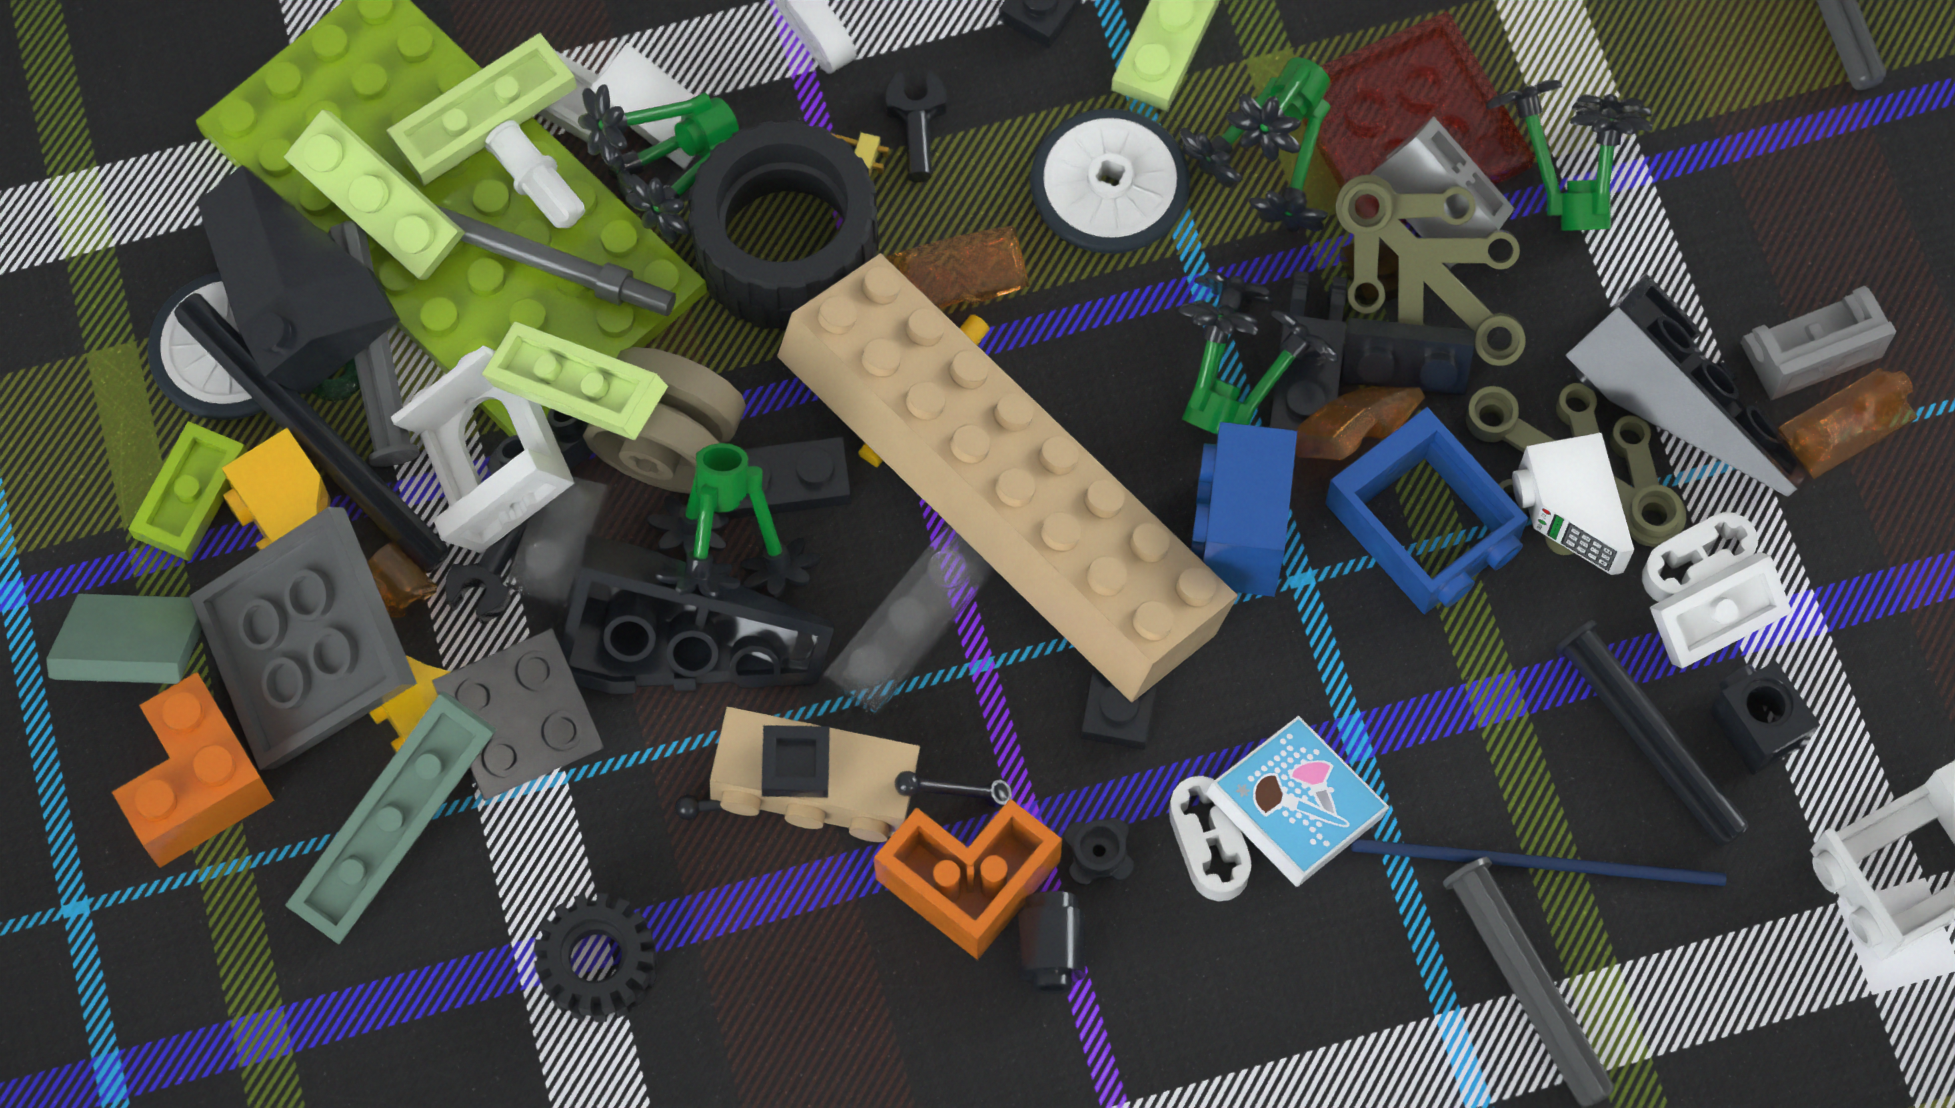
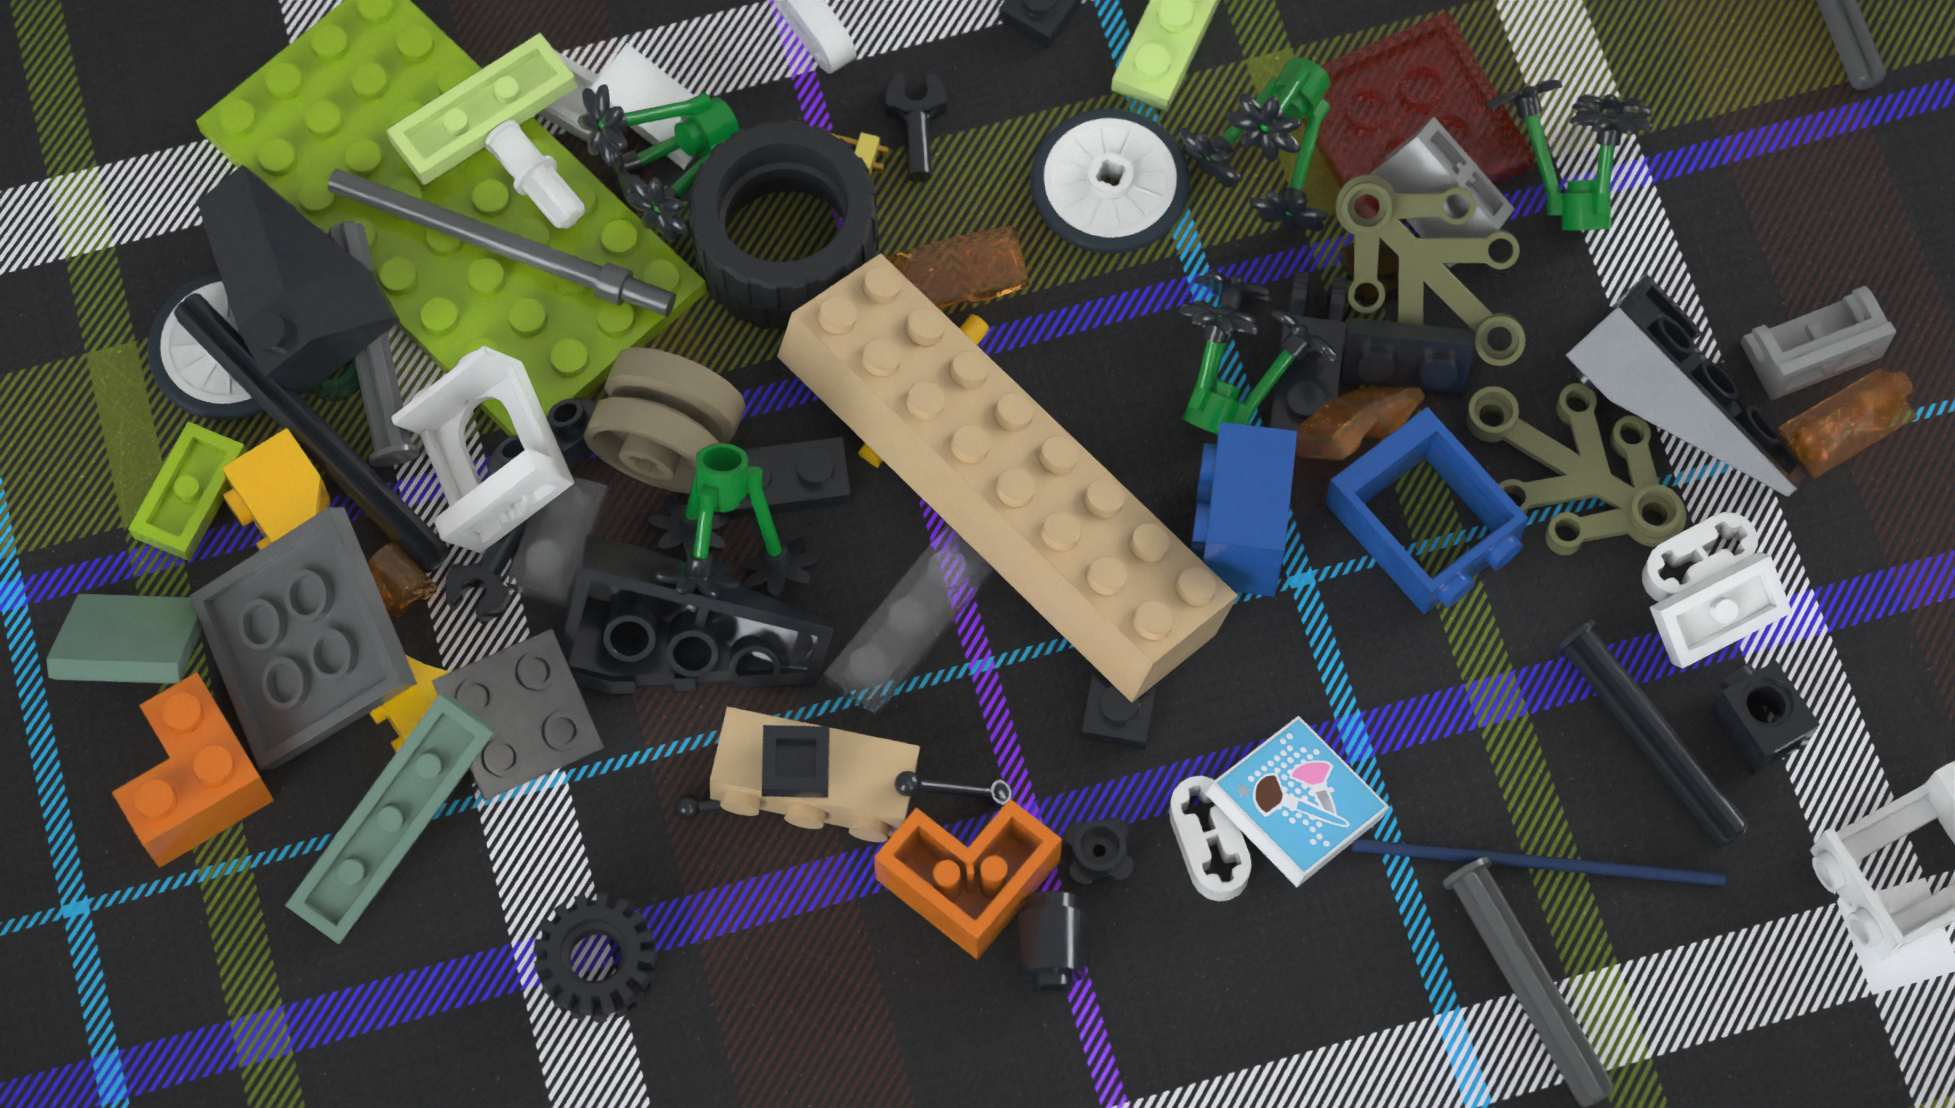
(374, 194): yellowish green plate -> none
(575, 380): yellowish green plate -> none
(1575, 499): white slope -> none

